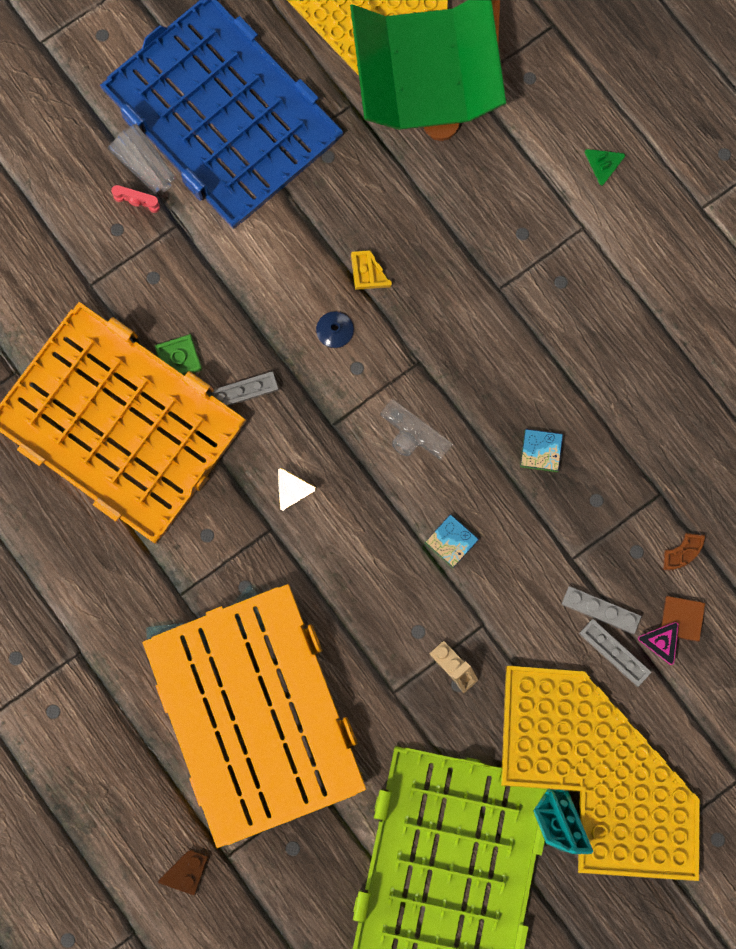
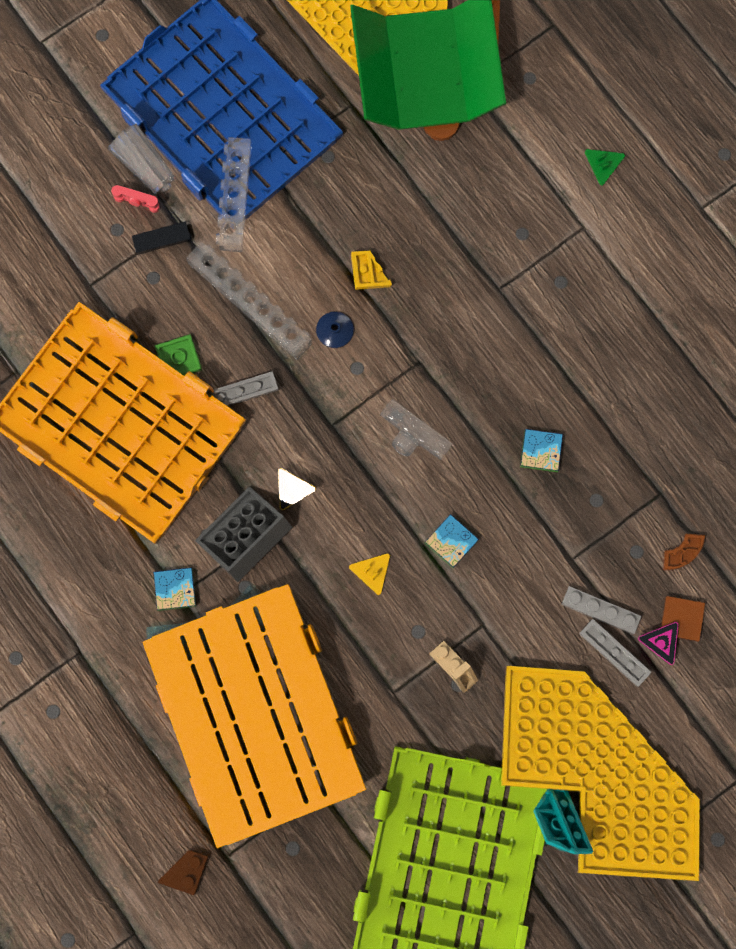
(161, 238): none -> black tile
(174, 589): none -> tile
(242, 148): none -> clear brick
(244, 534): none -> dark grey slope
(294, 347): none -> clear brick
(372, 571): none -> yellow piece

